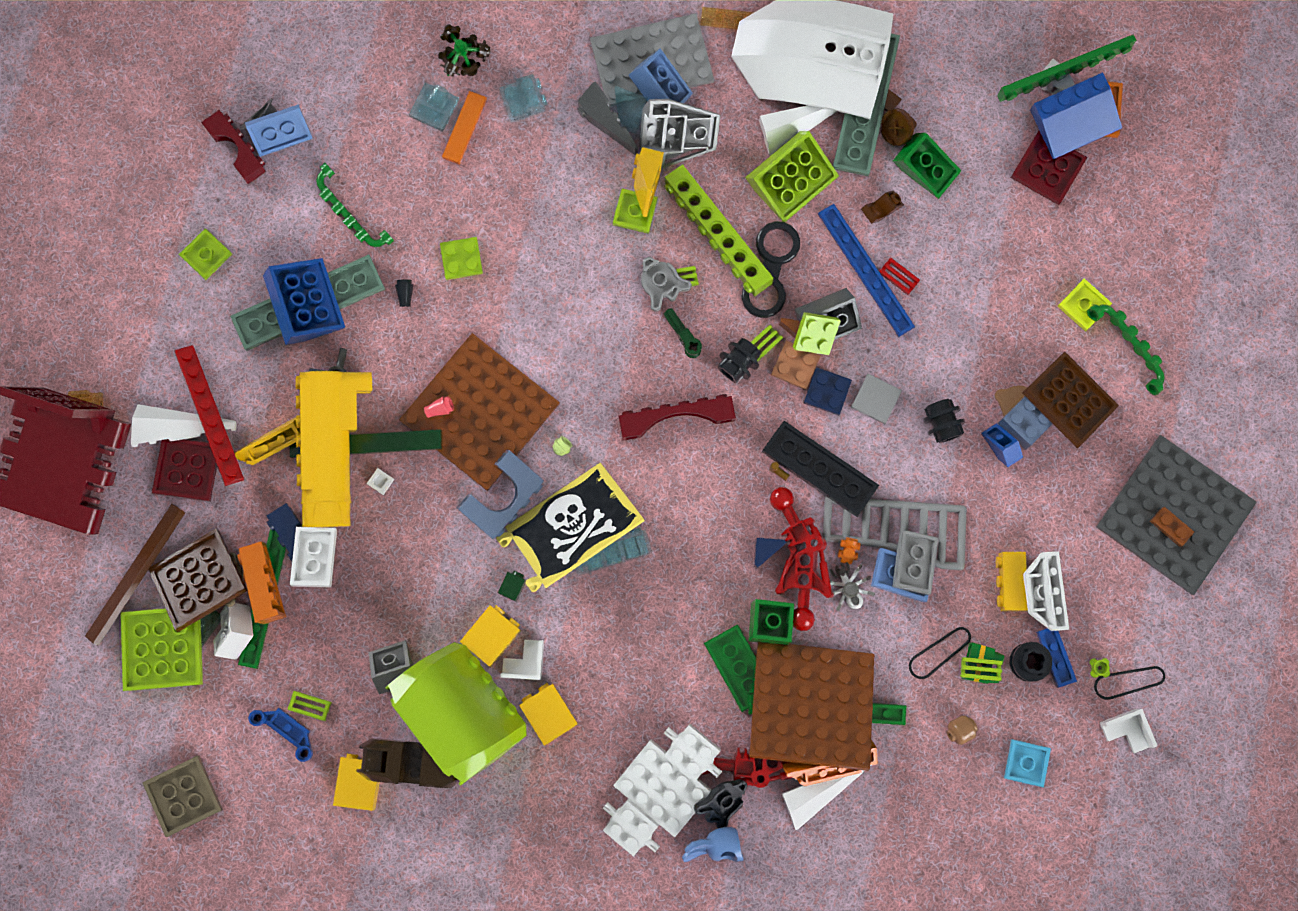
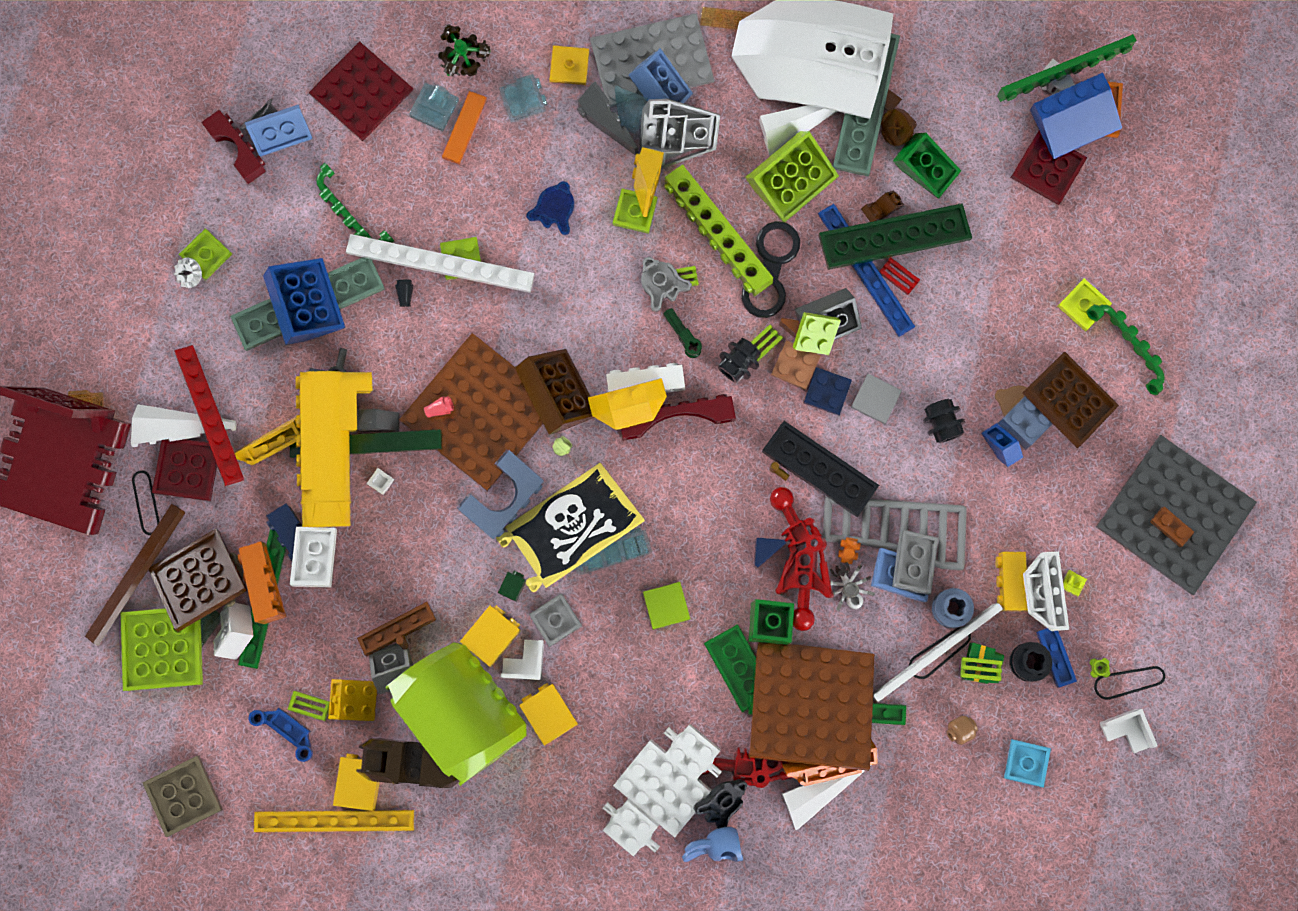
(137, 501): none -> black piece
(190, 265): none -> white gear
(333, 821): none -> yellow tile
(352, 700): none -> yellow bracket
(361, 91): none -> dark red plate
(377, 420): none -> dark grey slope
(397, 629): none -> dark orange plate
(440, 263): none -> white plate
(554, 206): none -> clear blue tile
(555, 390): none -> reddish brown slope
(555, 620): none -> light grey tile
(569, 65): none -> yellow plate
(629, 405): none -> yellow wedge
(666, 605): none -> lime tile
(671, 375): none -> white brick
(895, 236): none -> dark green plate
(937, 651): none -> white tile
(940, 605): none -> sand blue piece
(1073, 583): none -> neon yellow tile

